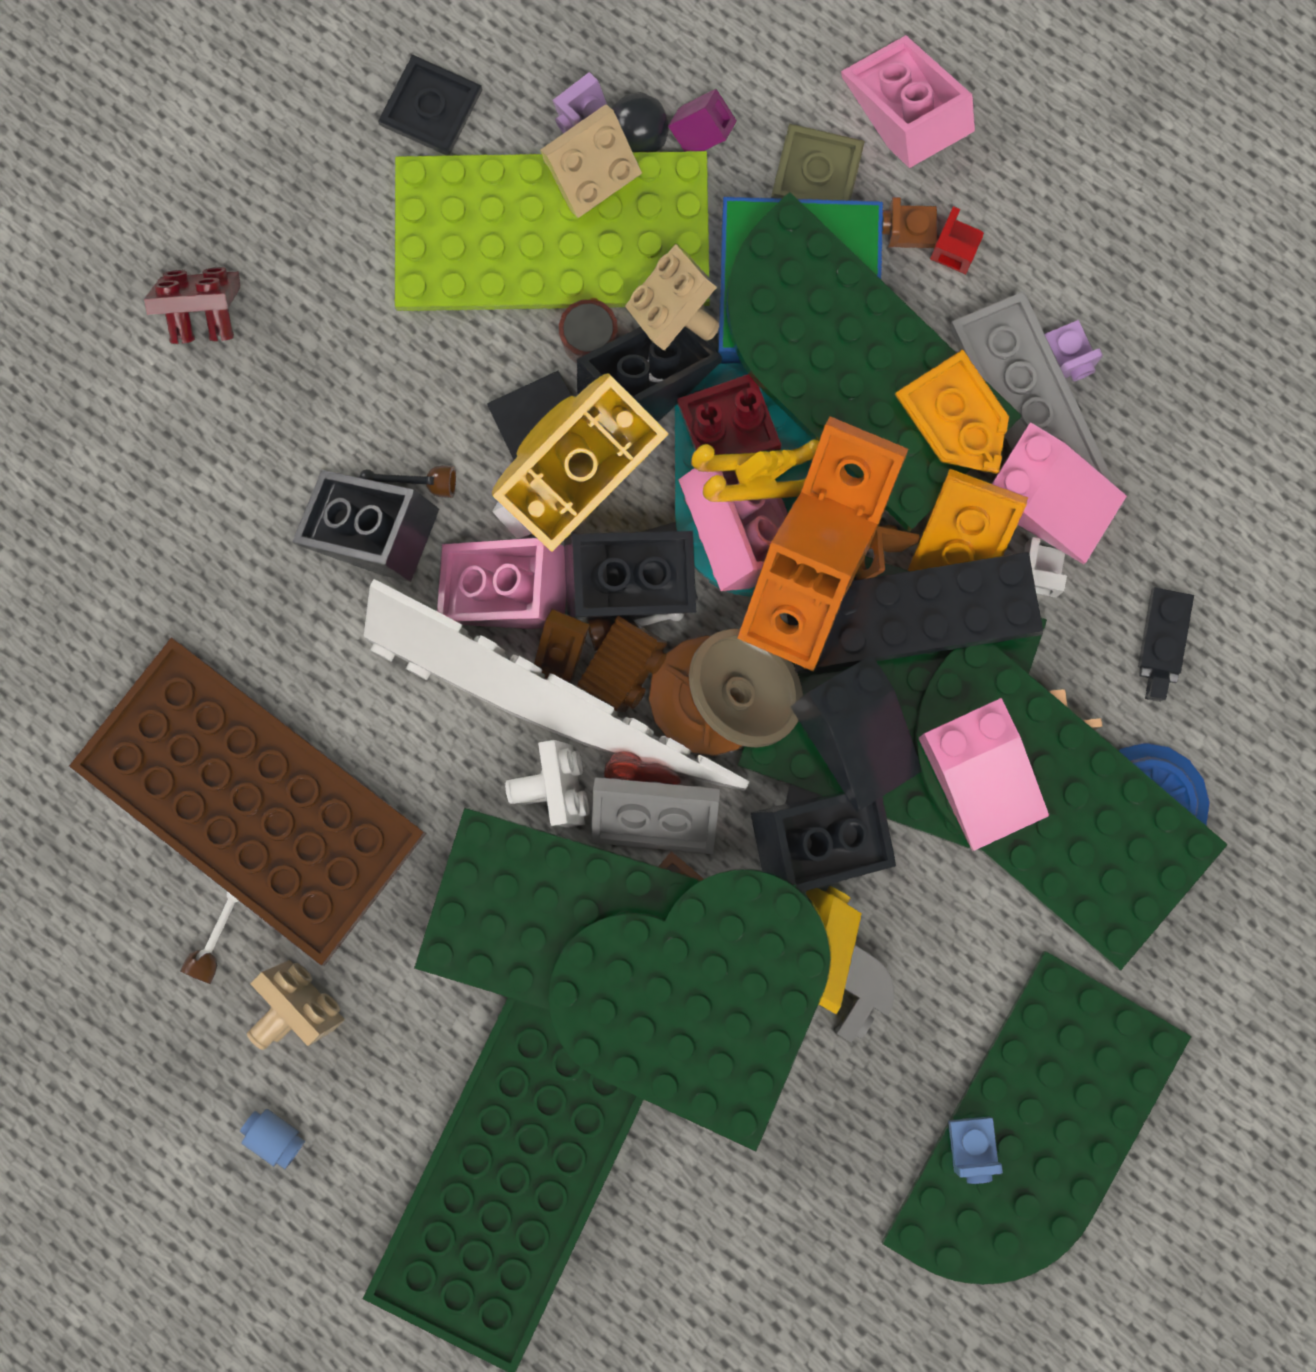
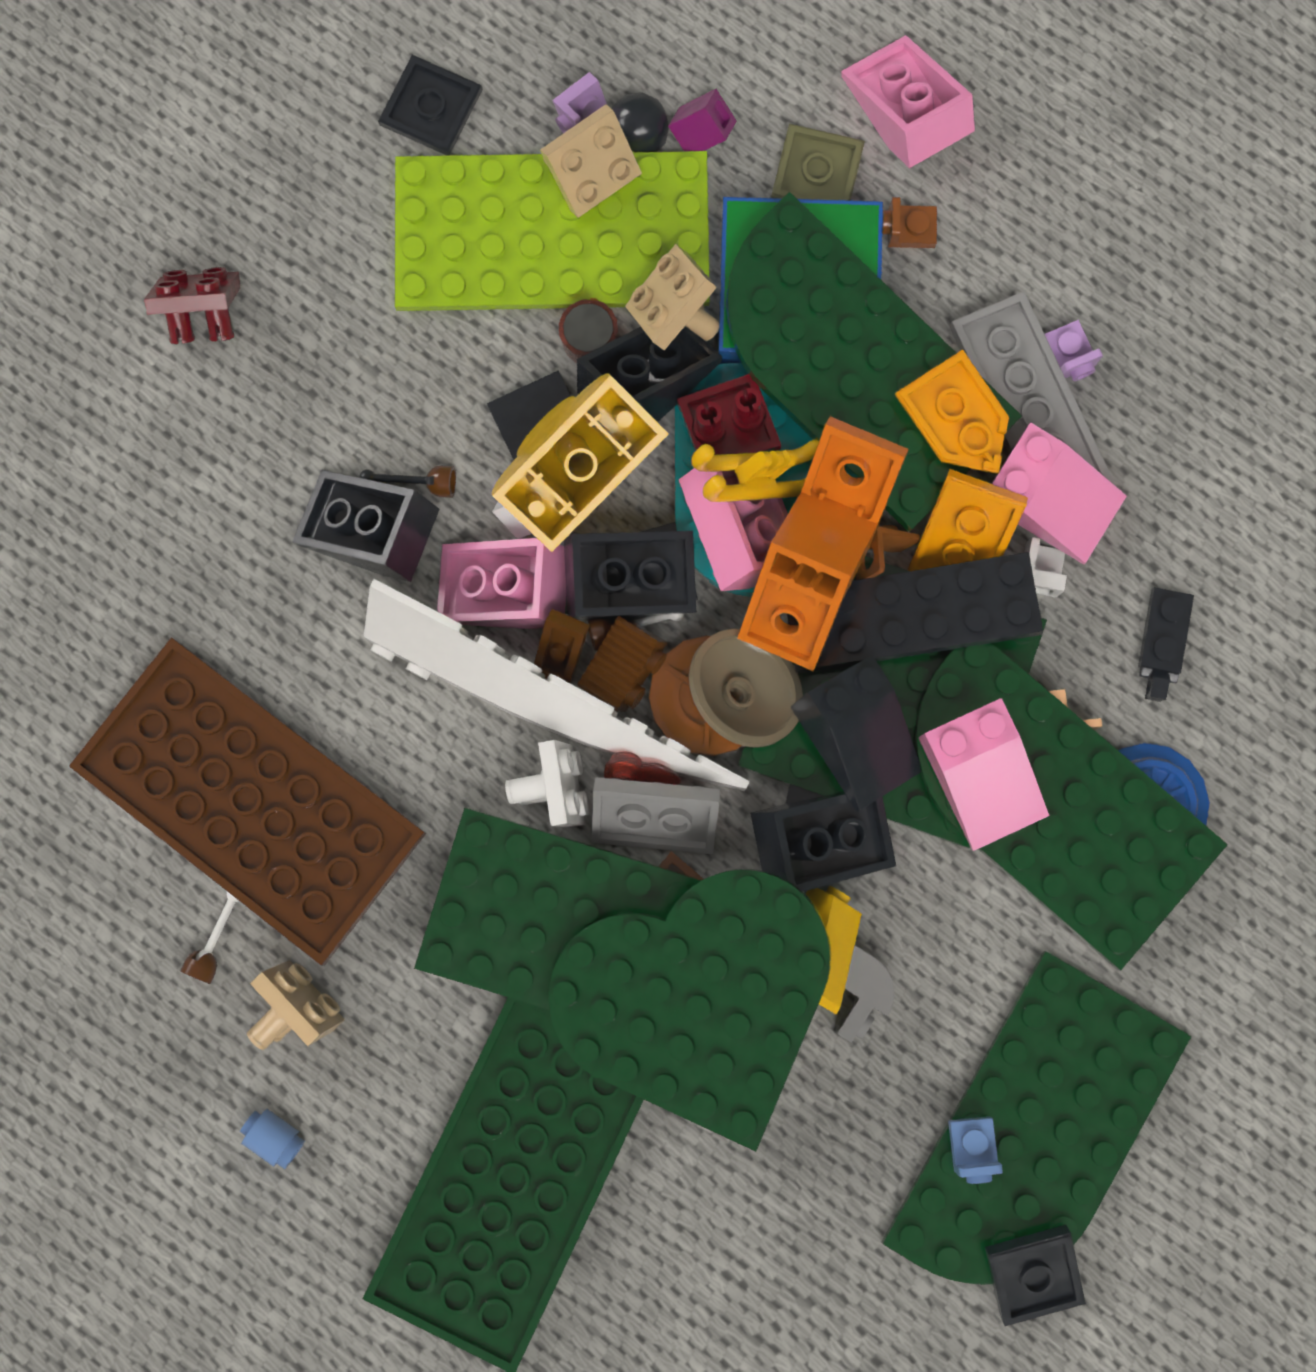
(957, 244): red panel -> none
(1035, 1275): none -> black tile

